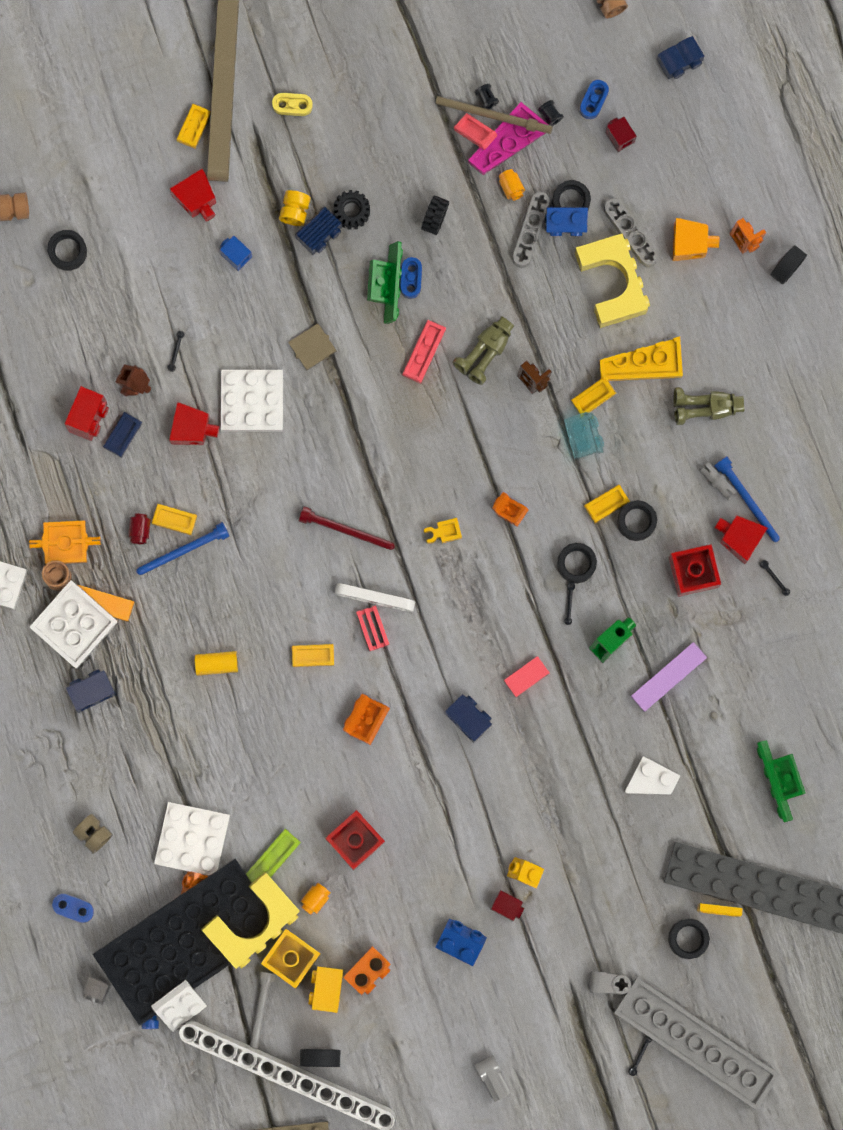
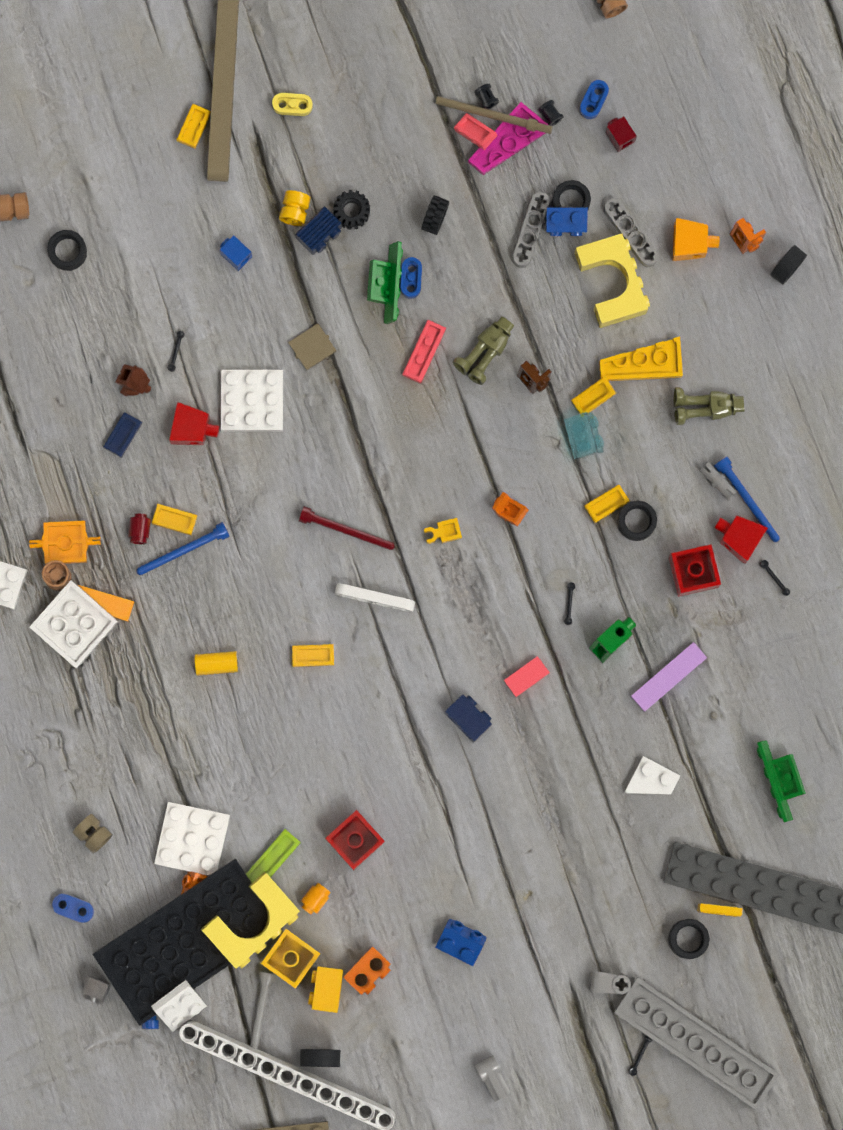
(86, 414): red brick -> none
(90, 690): dark blue brick -> none
(195, 195): red torso -> none
(365, 719): orange bracket -> none
(367, 611): coral tile -> none
(507, 906): dark red brick -> none
(511, 184): light orange brick -> none
(525, 872): yellow bracket -> none
(584, 549): black tyre -> none
(680, 58): dark blue brick -> none

